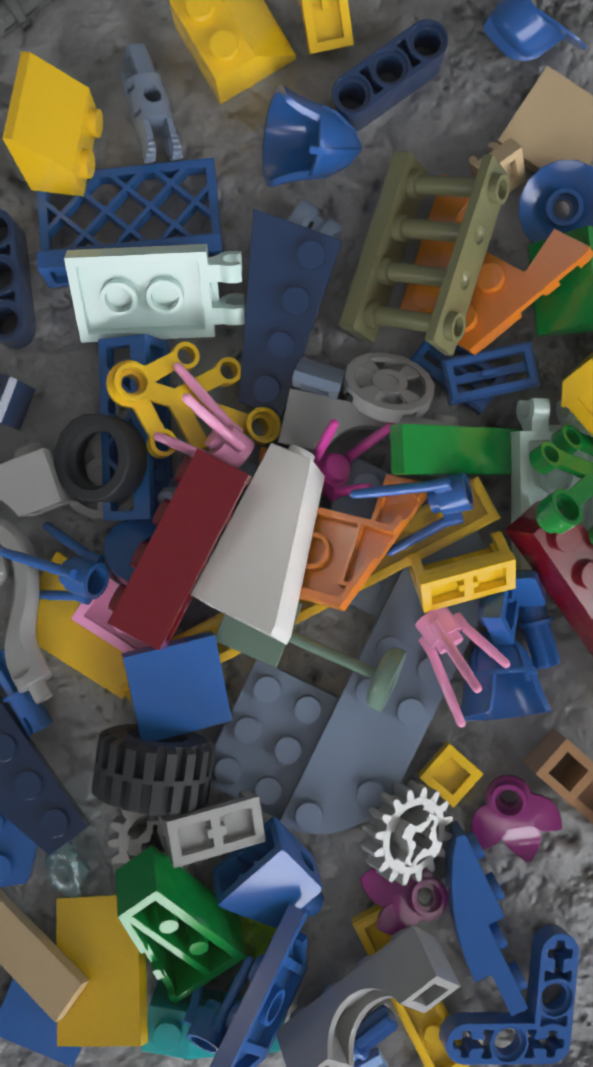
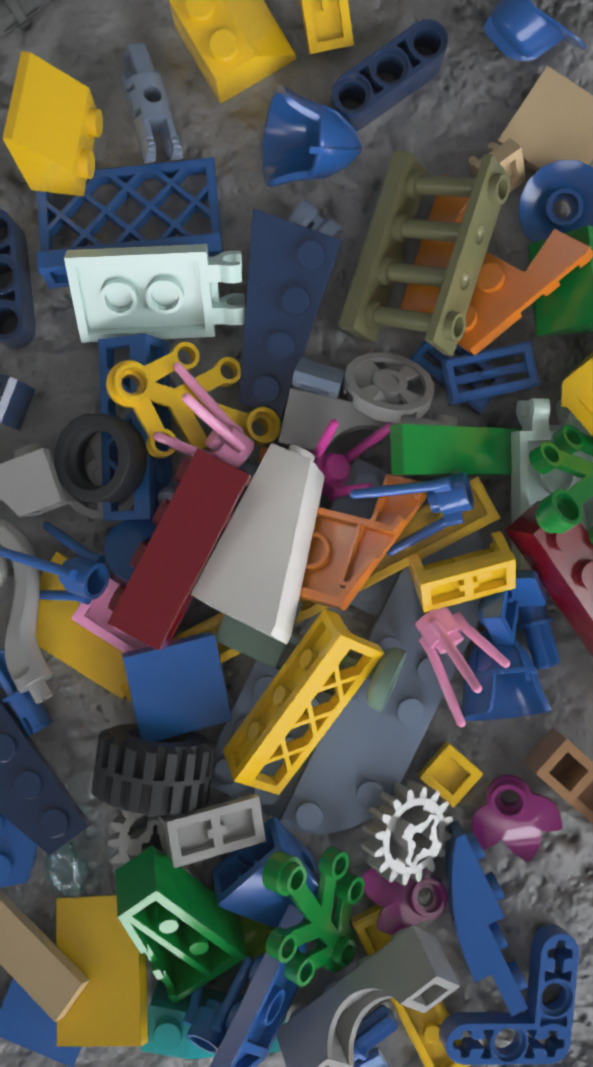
(288, 703): none -> yellow fence
(335, 941): none -> green plant

